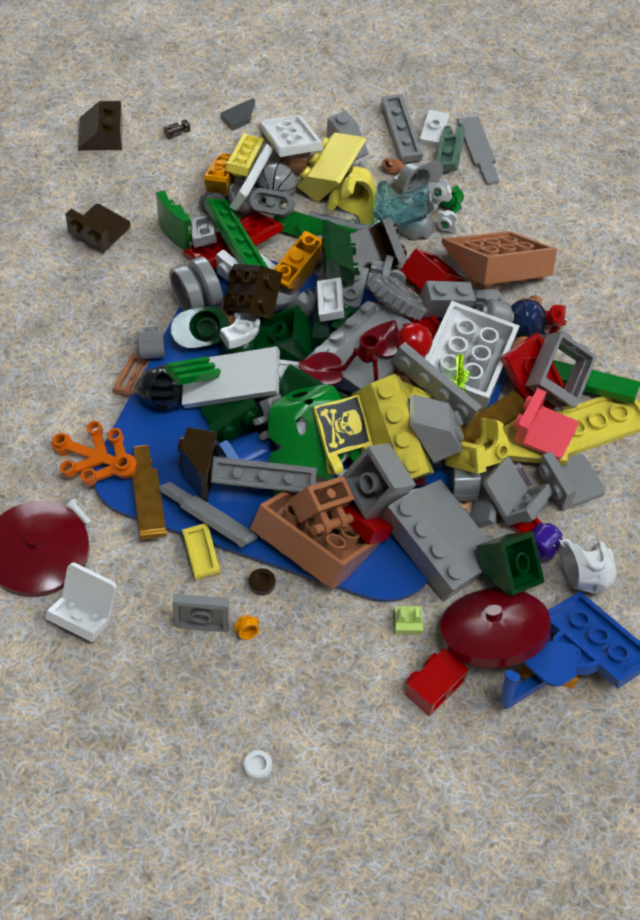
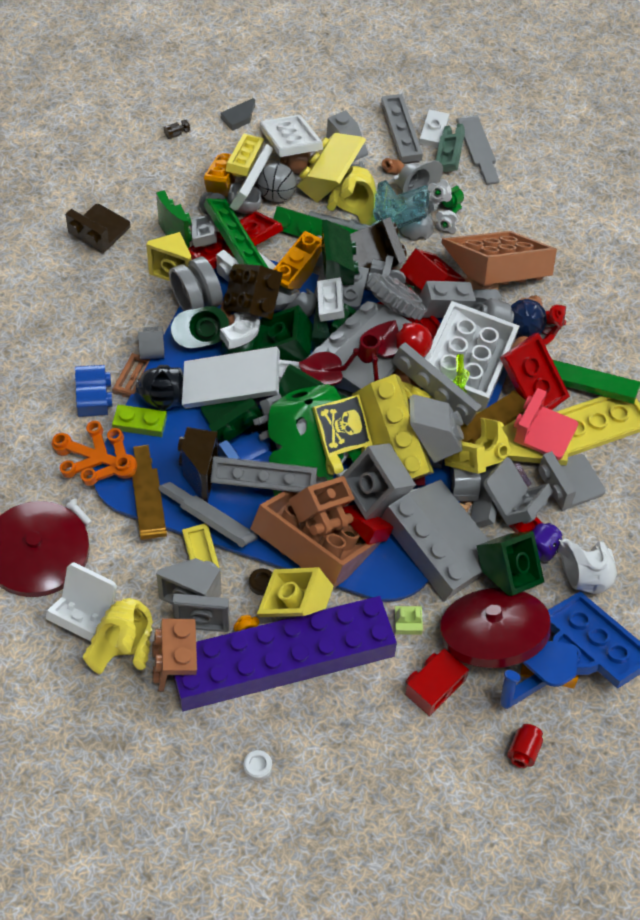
(92, 390): none -> blue brick
(101, 127): dark brown slope -> none
(121, 632): none -> light yellow hair
(140, 420): none -> lime plate
(166, 253): none -> light yellow slope
(174, 650): none -> nougat bracket
(189, 578): none -> light grey slope
(192, 370): green tile -> none
(273, 202): light grey plate -> none
(287, 652): none -> dark purple brick
(295, 593): none -> light yellow slope
(525, 746): none -> red brick
(585, 360): light grey window -> none

